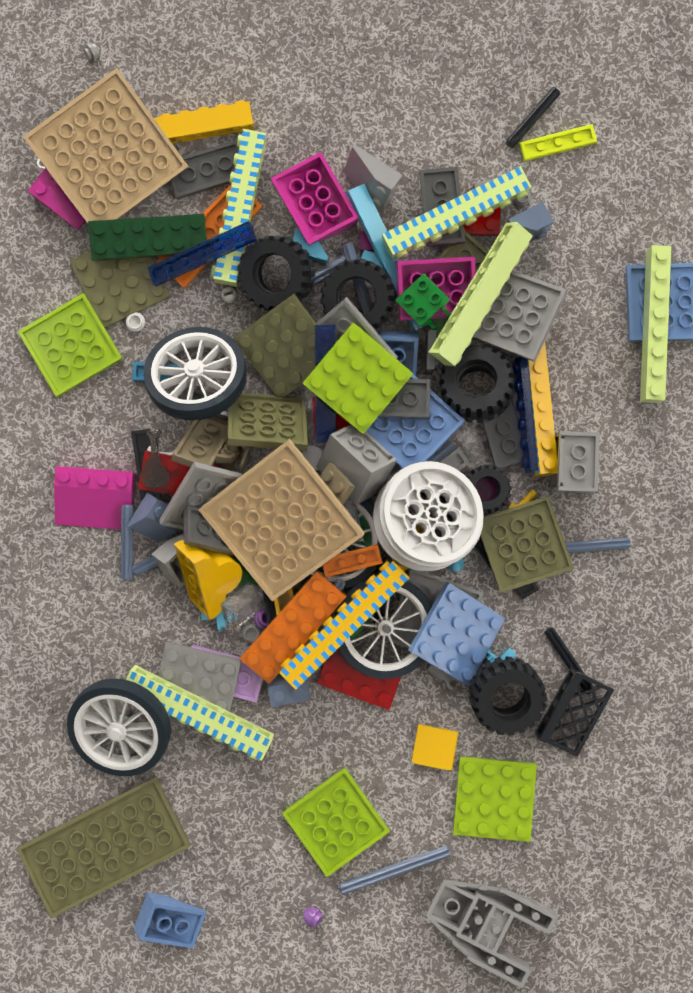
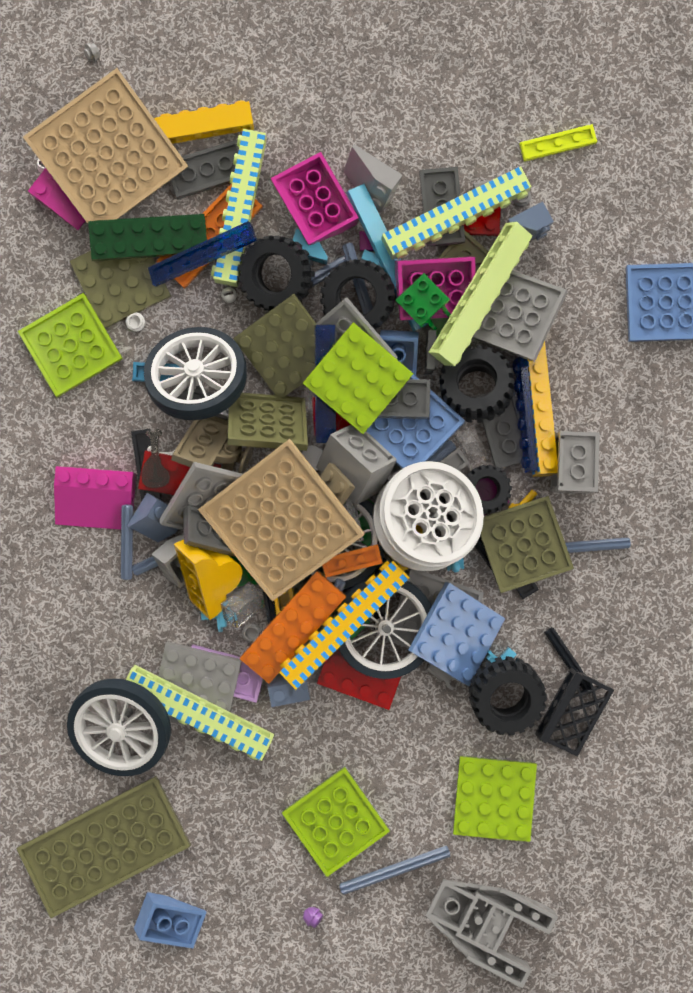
(260, 619): medium lavender plate -> none
(435, 747): yellow slope -> none
(533, 117): black axle -> none
(655, 324): yellowish green brick -> none

